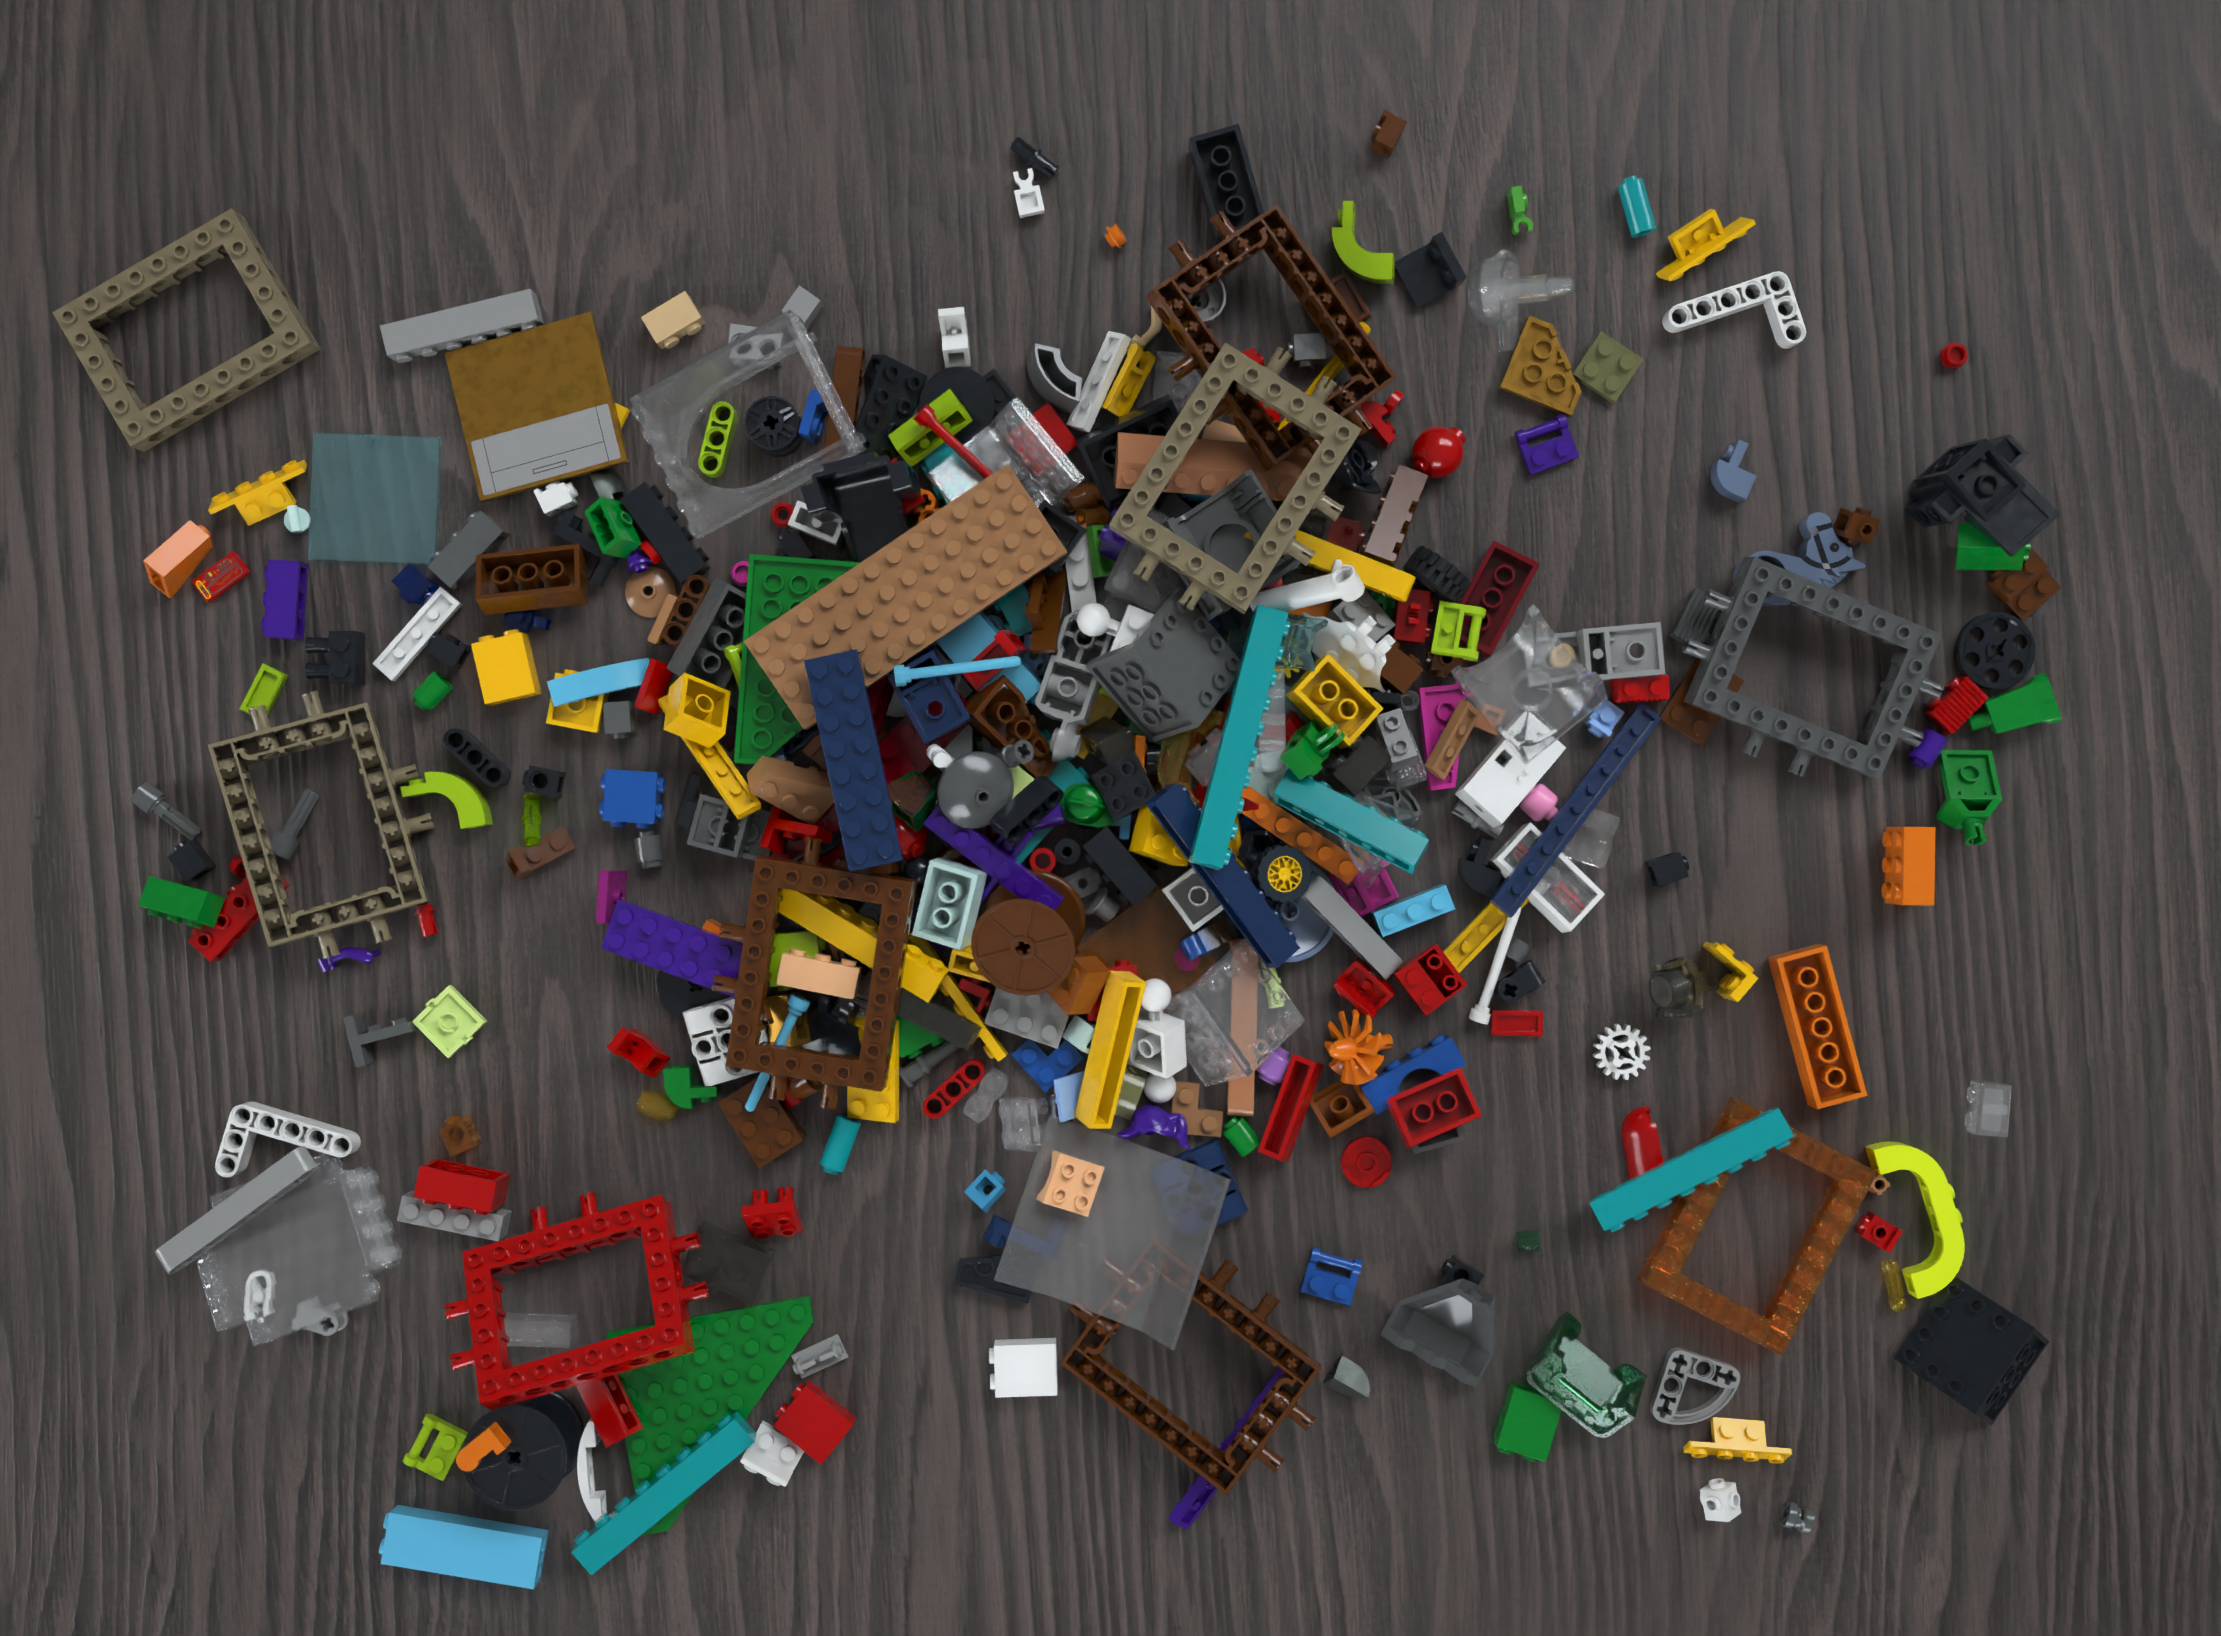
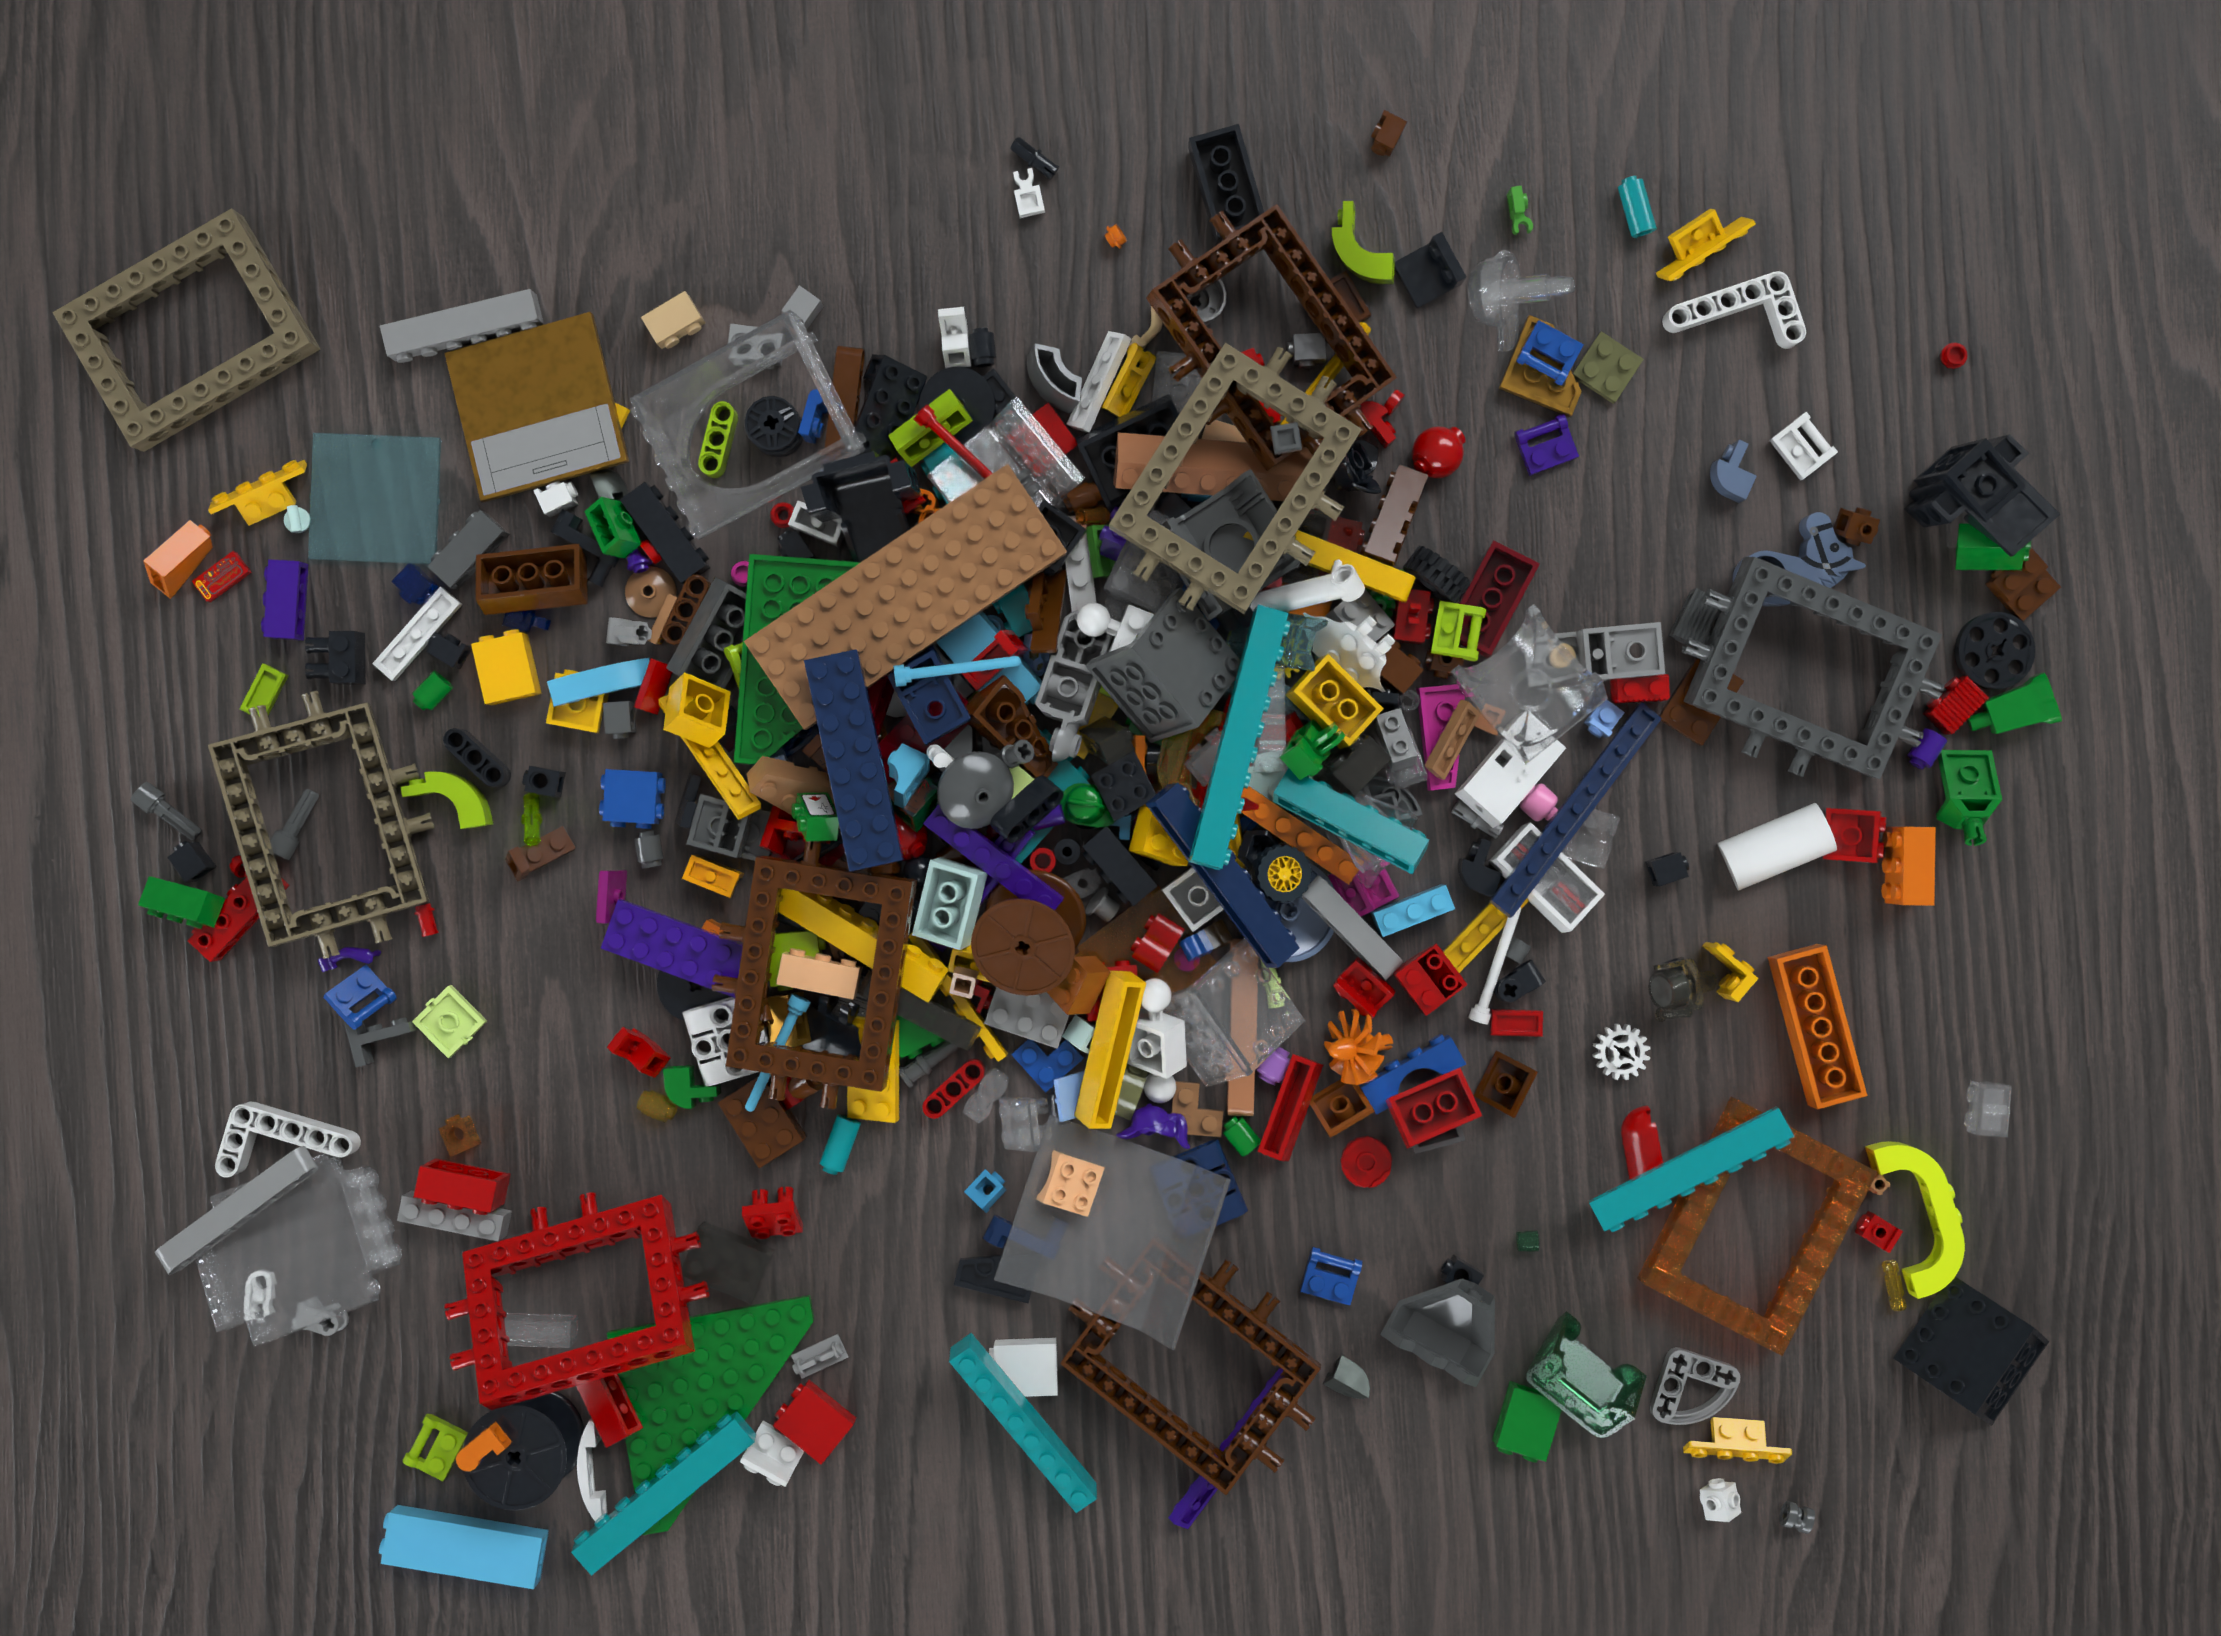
(356, 989): none -> blue plate
(627, 632): none -> light grey piece
(712, 875): none -> light orange panel
(816, 816): none -> green brick
(909, 770): none -> medium azure arch
(963, 982): none -> medium nougat piece
(982, 347): none -> black brick
(1023, 1422): none -> teal brick
(1157, 942): none -> red brick
(1286, 438): none -> dark grey tile
(1505, 1084): none -> reddish brown slope
(1552, 345): none -> blue plate
(1777, 846): none -> white brick
(1797, 451): none -> white plate
(1856, 834): none -> red plate

